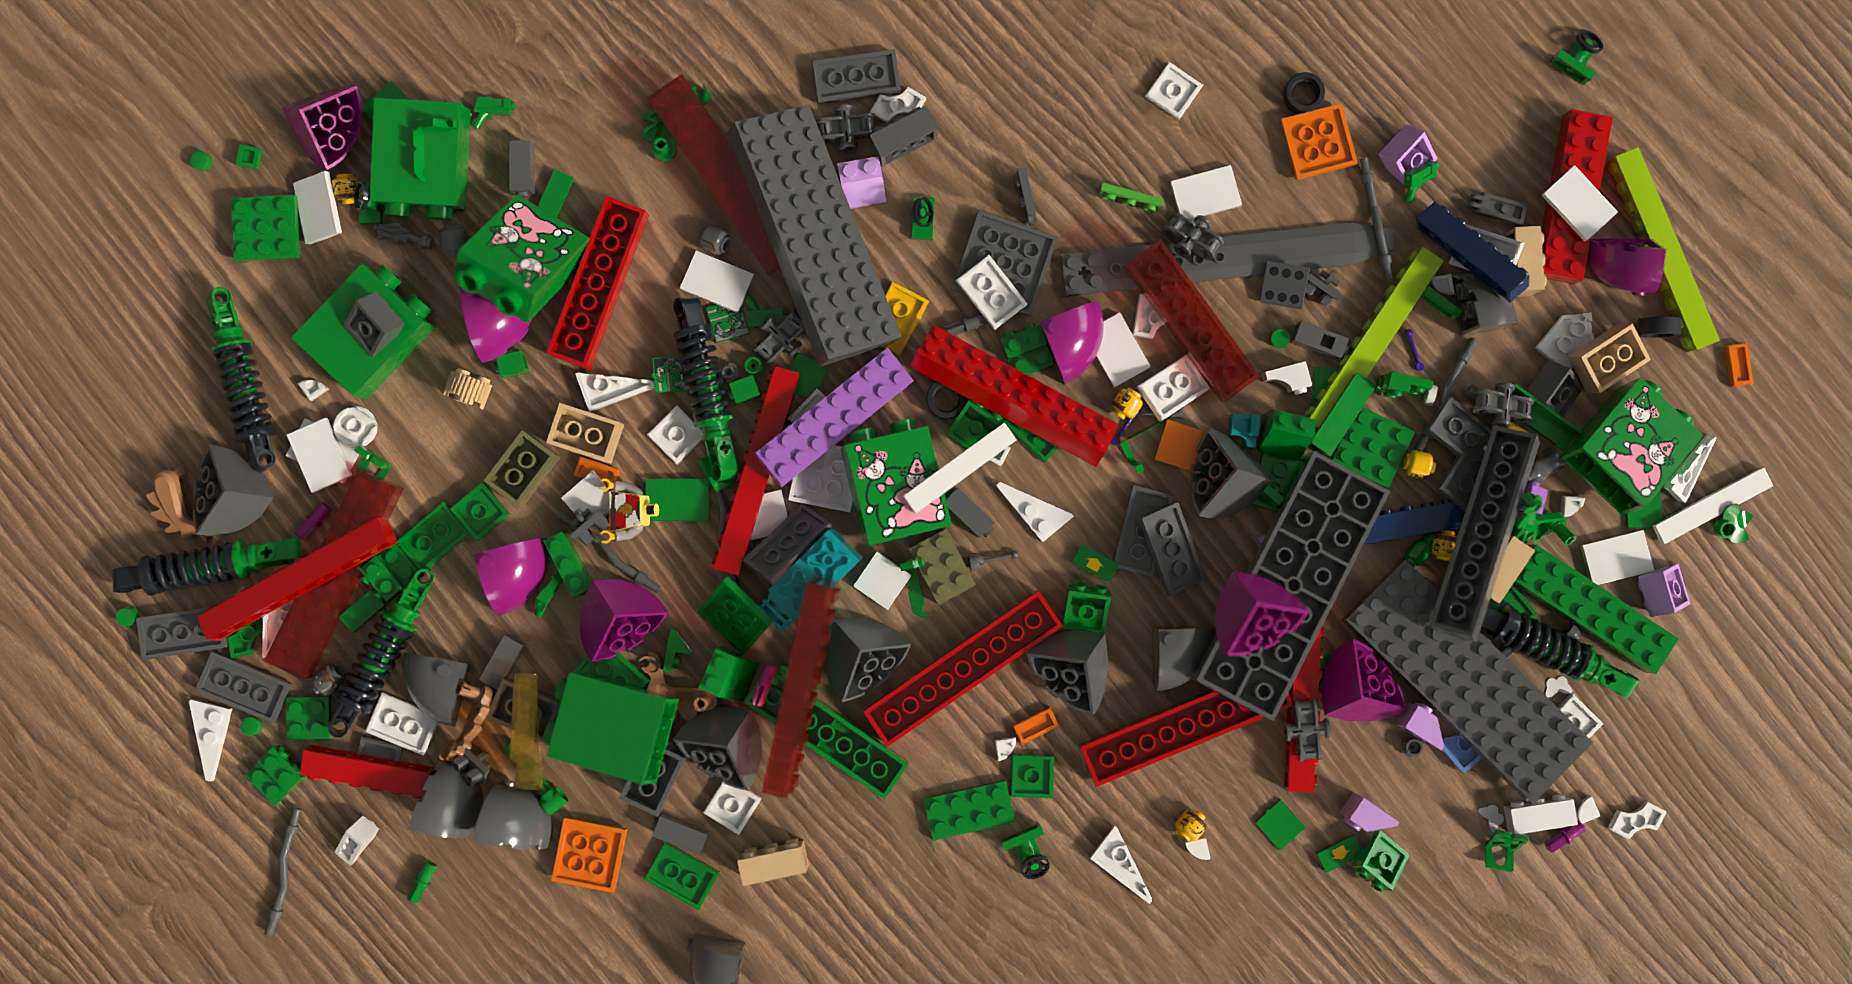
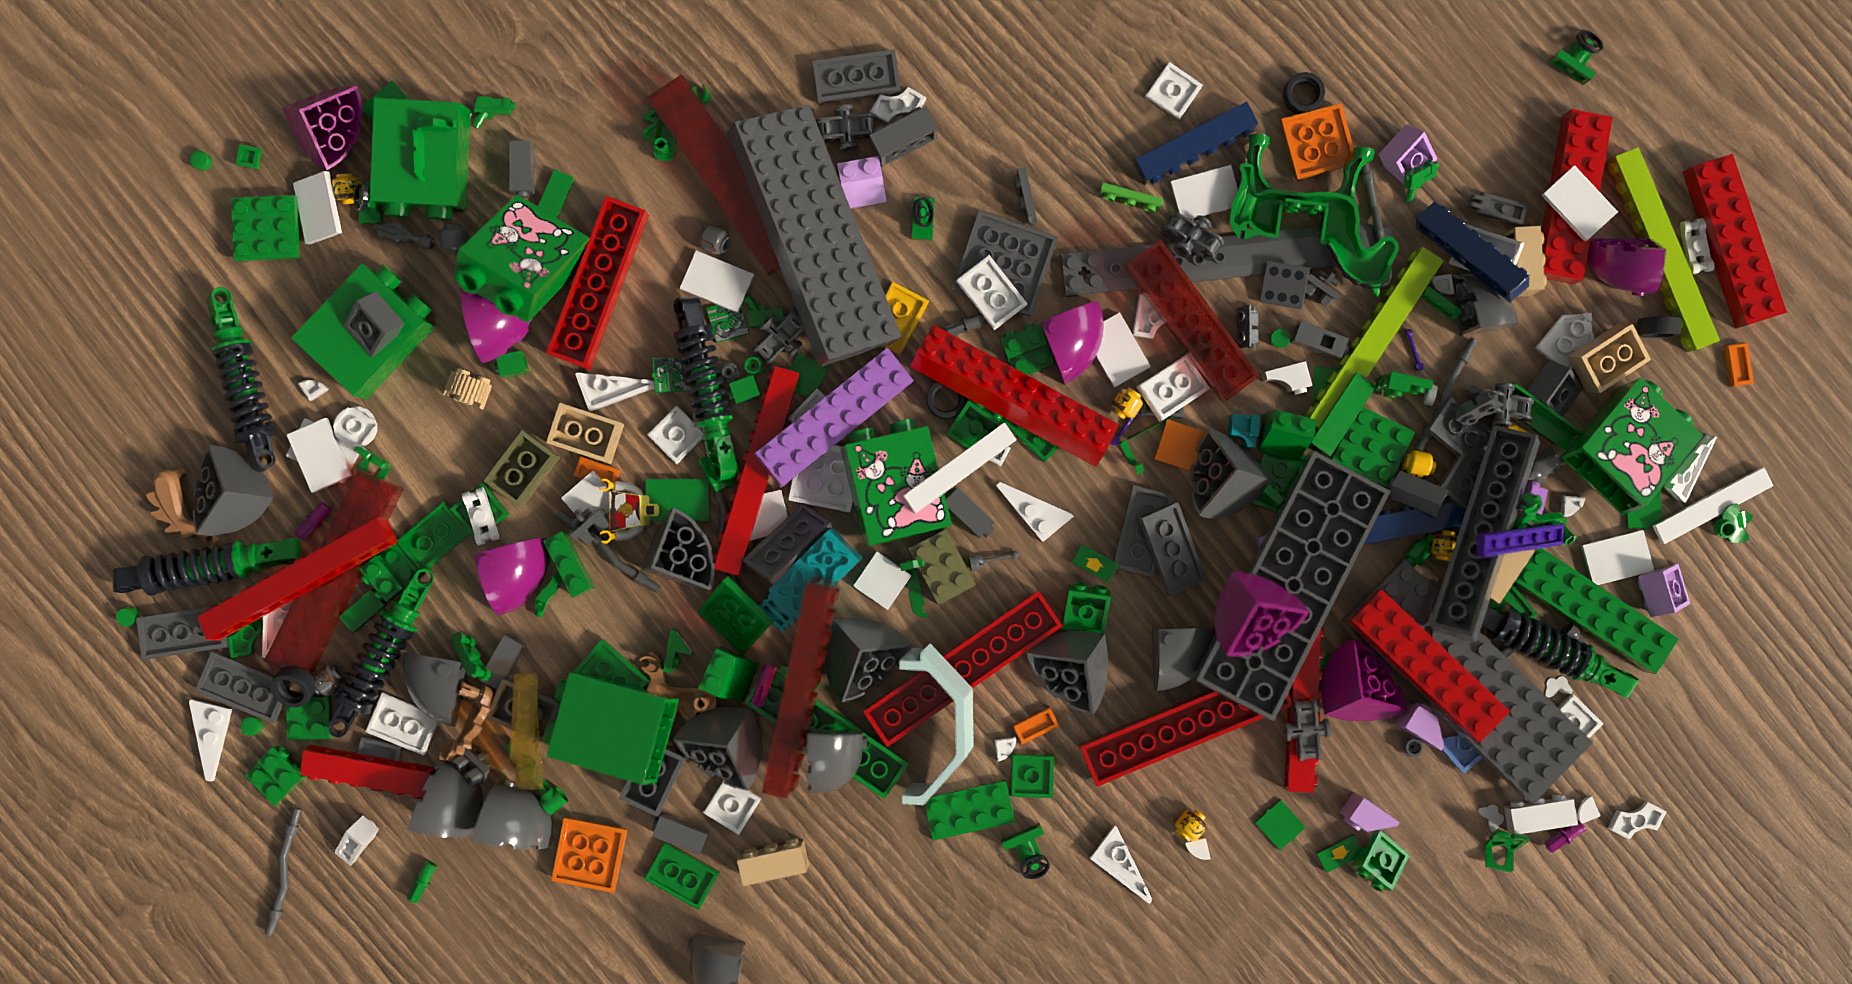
(284, 694): none -> black tyre
(470, 656): none -> green plate
(480, 516): none -> white plate
(617, 617): magenta brick -> none
(680, 552): none -> dark grey brick
(833, 758): none -> dark grey brick
(962, 693): none -> light aqua panel
(1196, 143): none -> dark blue brick
(1246, 318): none -> dark grey hinge
(1262, 206): none -> green animal
(1417, 493): none -> dark grey brick
(1428, 666): none -> red brick
(1470, 413): none -> dark grey hinge
(1519, 539): none -> dark purple tile
(1696, 246): none -> white plate
(1734, 241): none -> red brick

